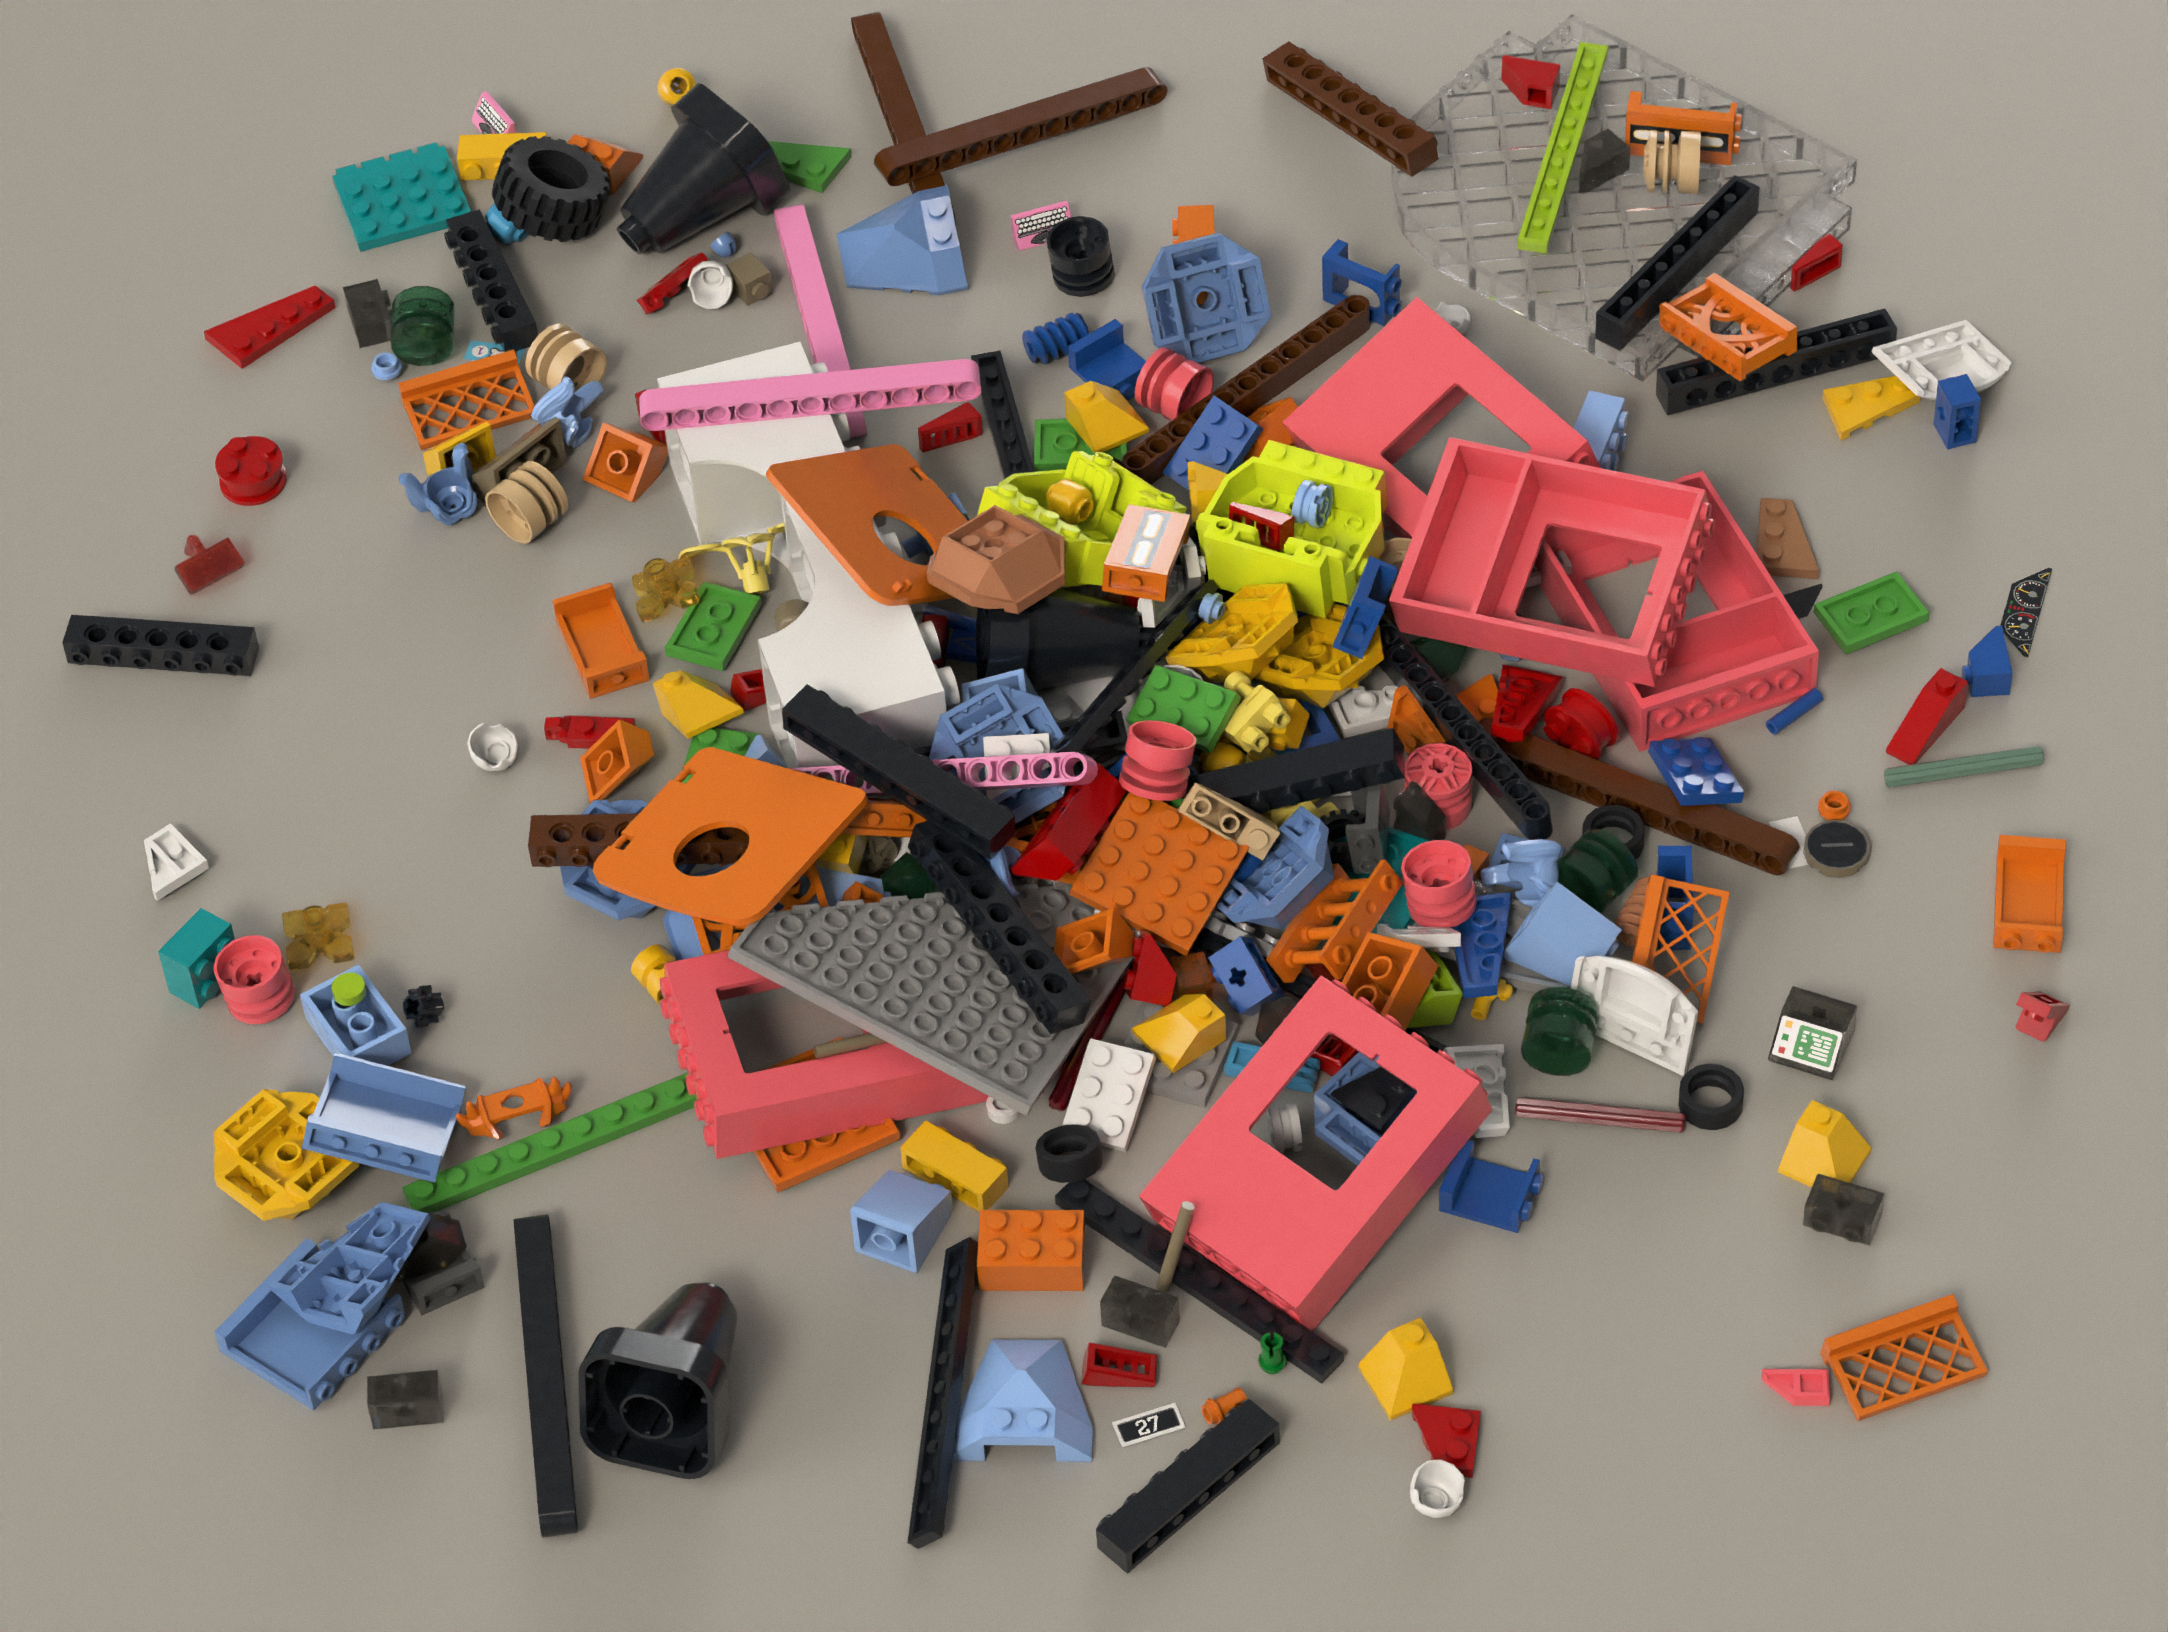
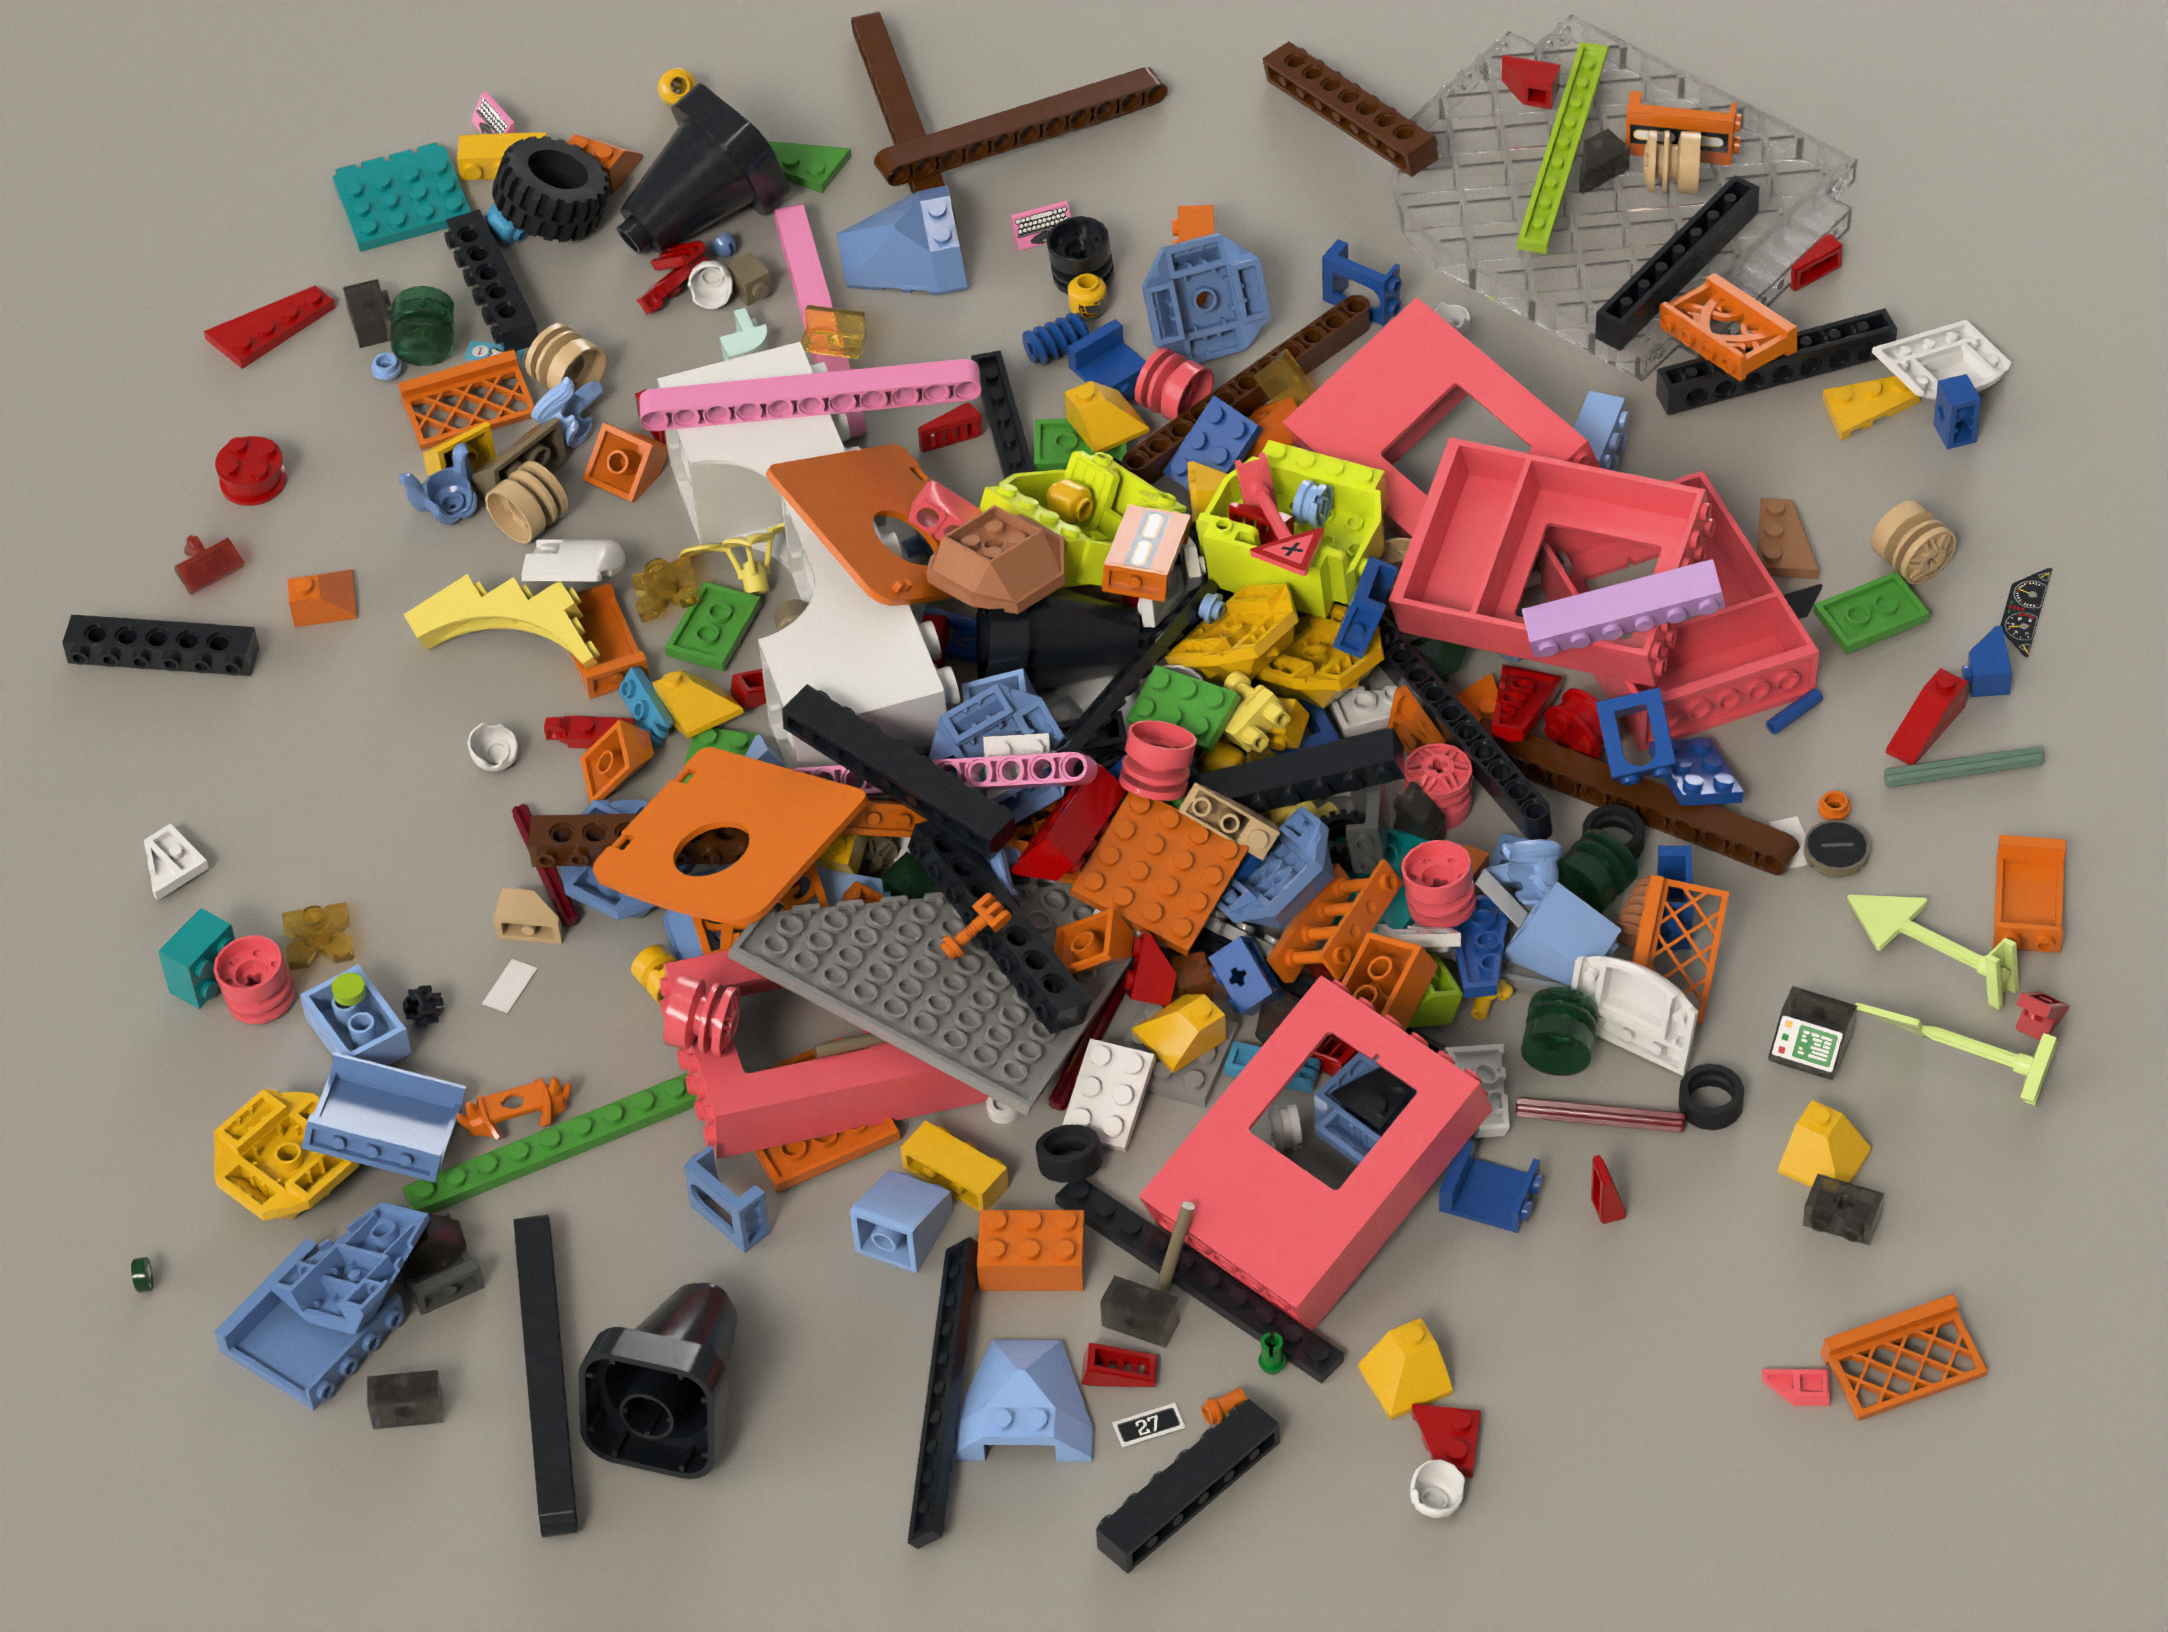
(142, 1274): none -> dark green tile
(322, 598): none -> orange slope
(469, 608): none -> light yellow arch
(509, 986): none -> white sticker
(526, 917): none -> tan slope
(549, 875): none -> dark red axle
(573, 560): none -> white slope
(645, 705): none -> dark azure hinge
(677, 255): none -> red tile
(694, 1014): none -> coral wheel
(747, 339): none -> light aqua brick
(747, 1211): none -> medium blue panel
(834, 332): none -> clear yellow panel
(942, 501): none -> coral piece
(989, 913): none -> orange hinge
(1087, 295): none -> yellow head
(1285, 379): none -> clear yellow panel
(1289, 551): none -> coral piece
(1501, 898): none -> white sticker
(1605, 1194): none -> red slope
(1623, 608): none -> lavender brick
(1664, 758): none -> blue panel
(1889, 915): none -> yellowish green piece
(1913, 542): none -> tan wheel
(2034, 1067): none -> yellowish green piece

